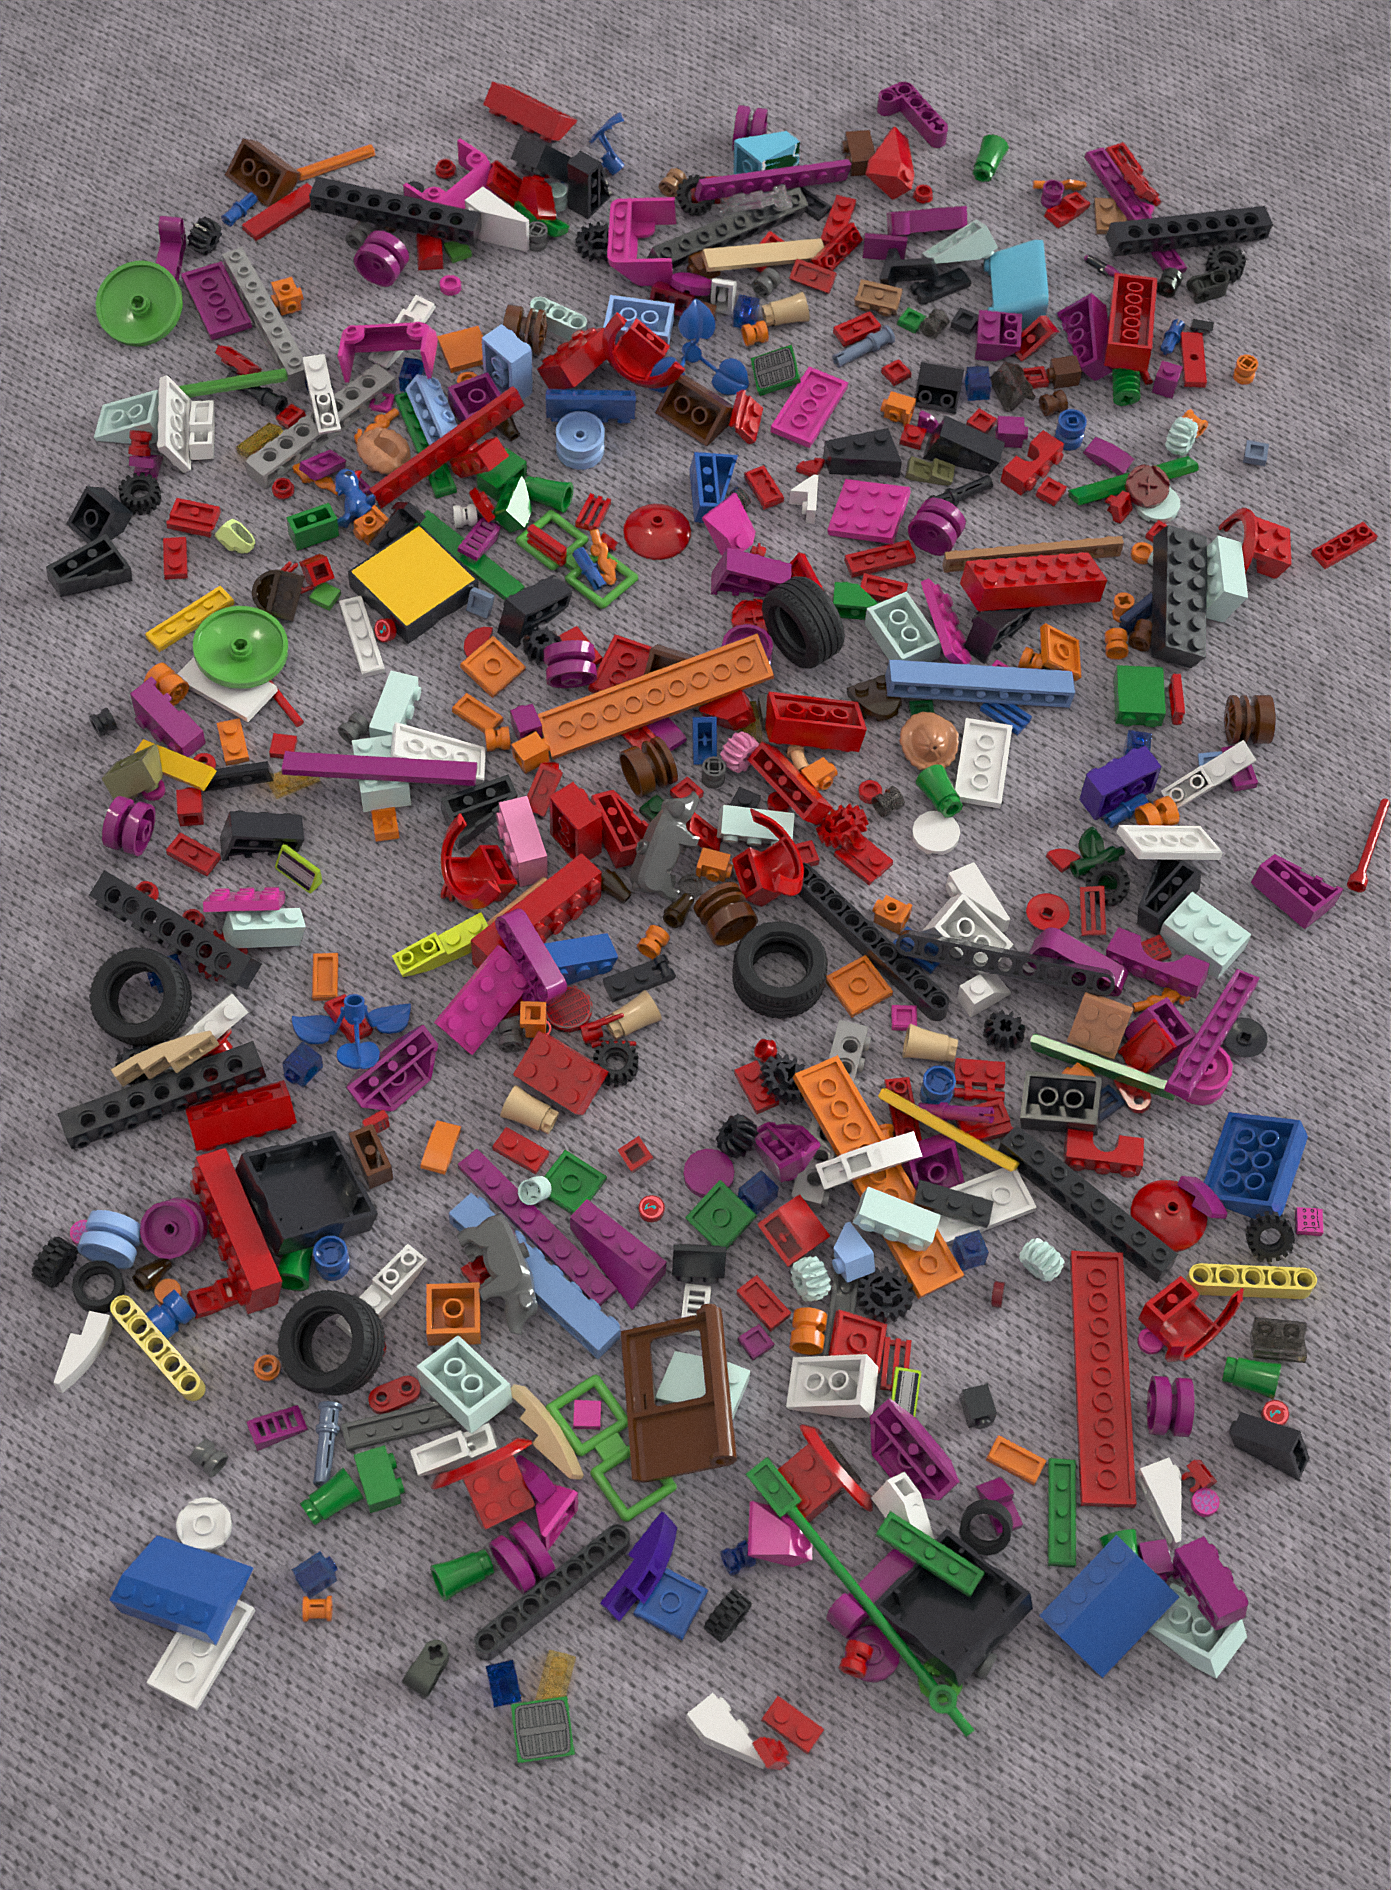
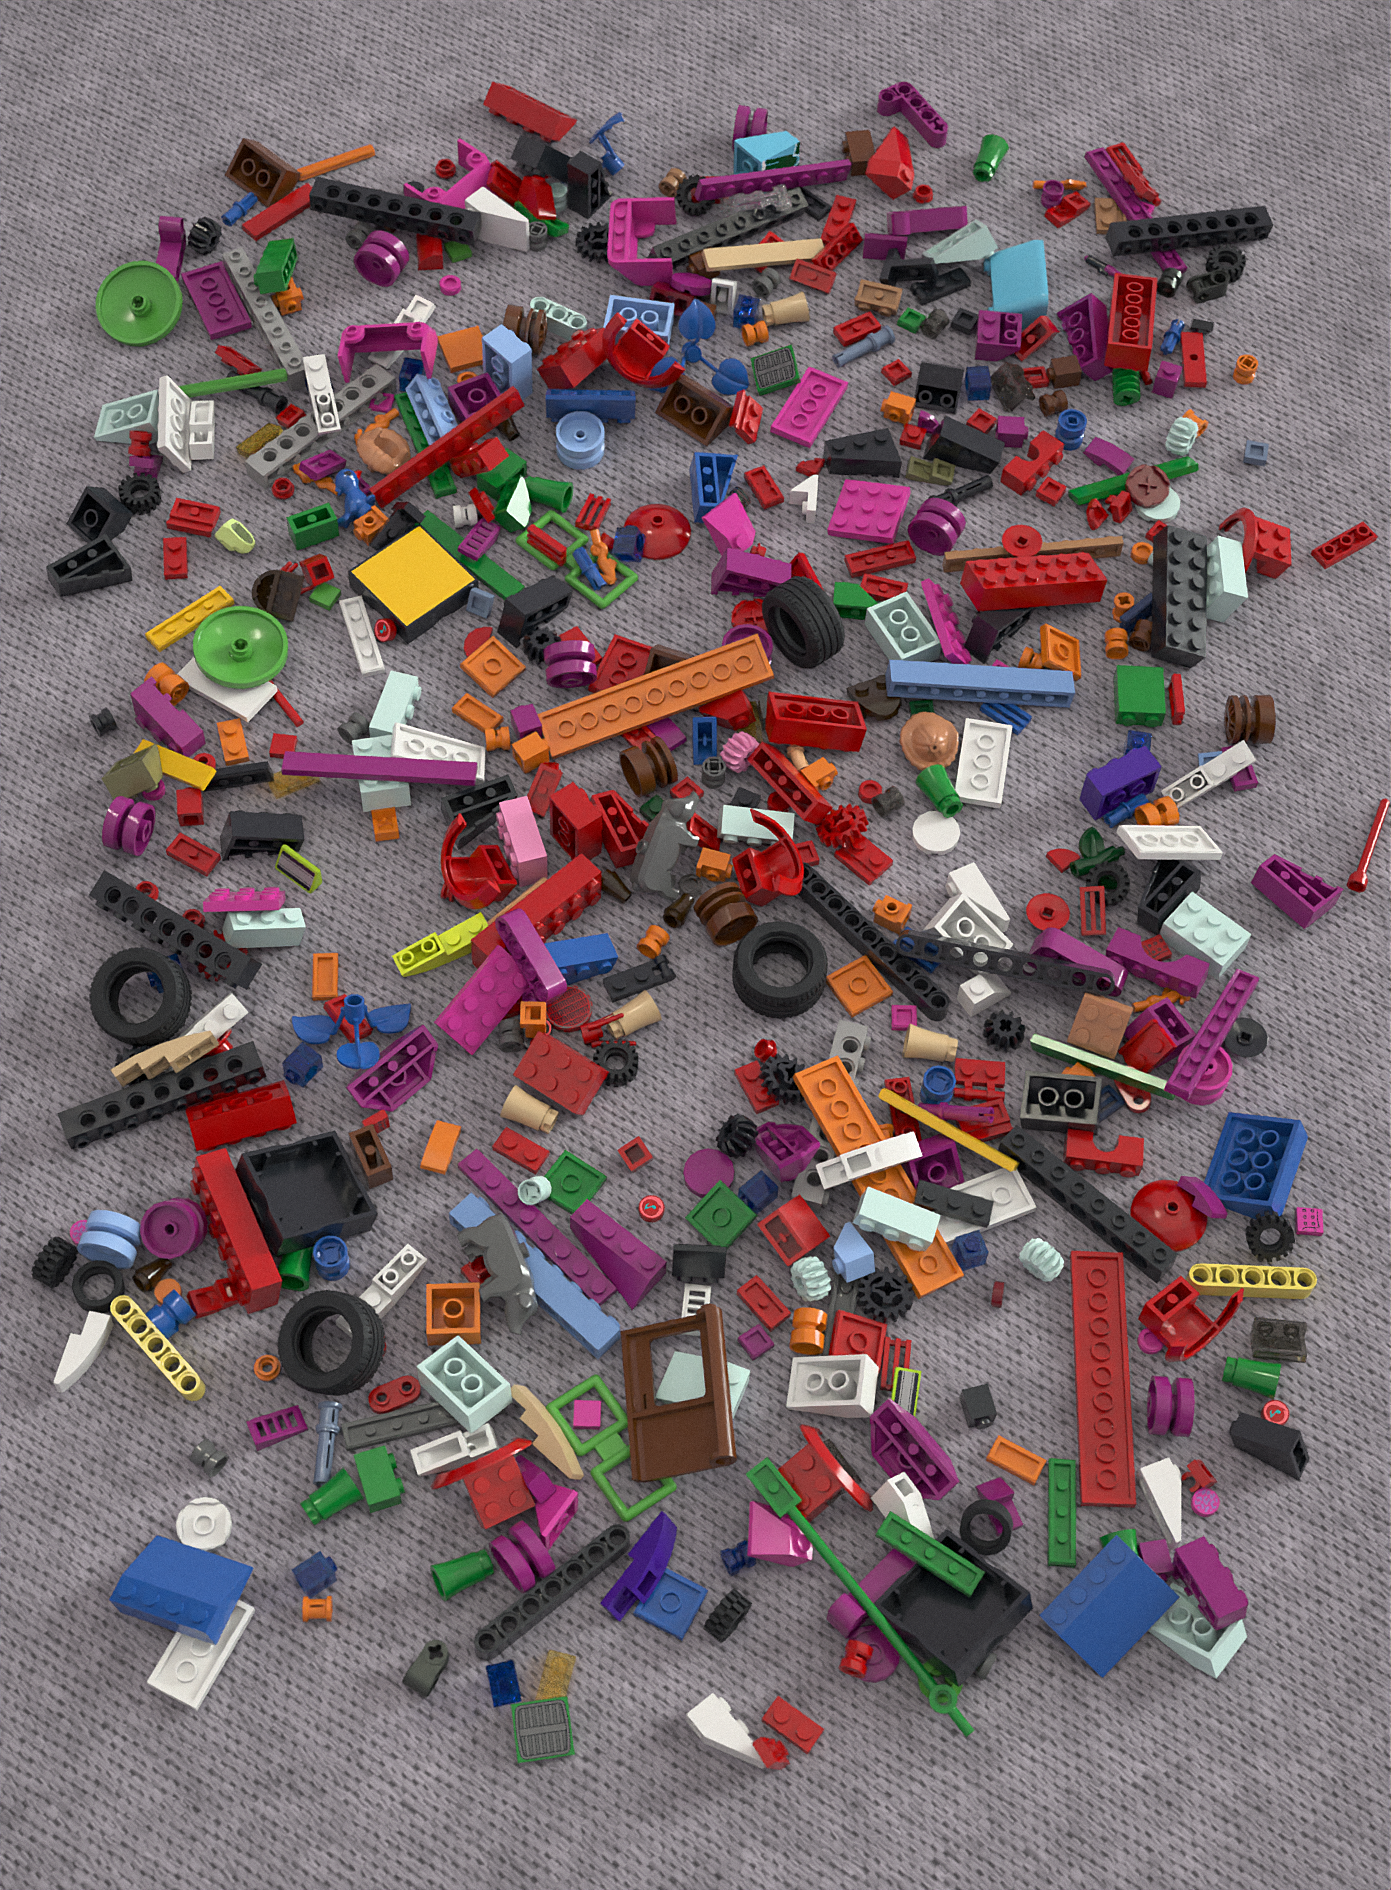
(276, 266): none -> green brick
(628, 544): none -> clear blue brick
(1023, 534): none -> red piece
(1095, 514): none -> red tile

